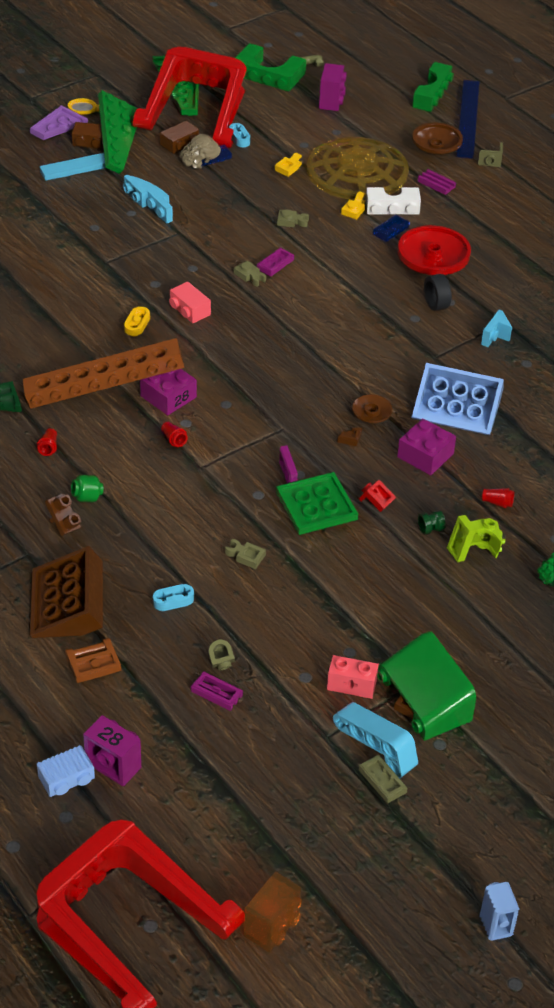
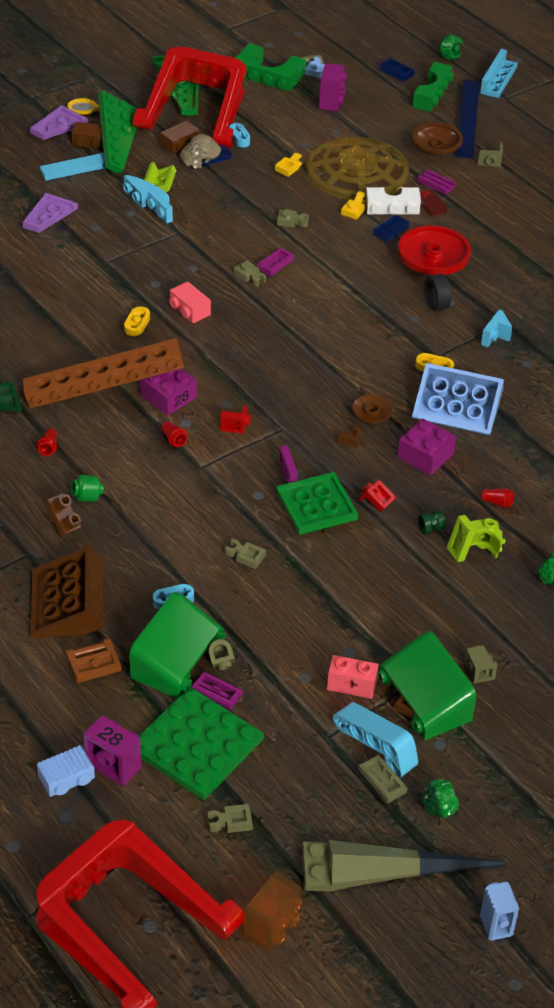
(47, 212): none -> medium lavender wing
(160, 177): none -> lime bracket
(173, 645): none -> green windscreen
(198, 742): none -> green plate
(234, 421): none -> red bracket
(235, 818): none -> olive plate
(315, 68): none -> light blue tile
(349, 864): none -> olive plate
(397, 69): none -> clear blue plate
(424, 358): none -> yellow plate
(432, 203): none -> clear red tile
(439, 798): none -> piece
(449, 48): none -> green piece
(480, 664): none -> olive brick
(493, 75): none -> medium azure fence

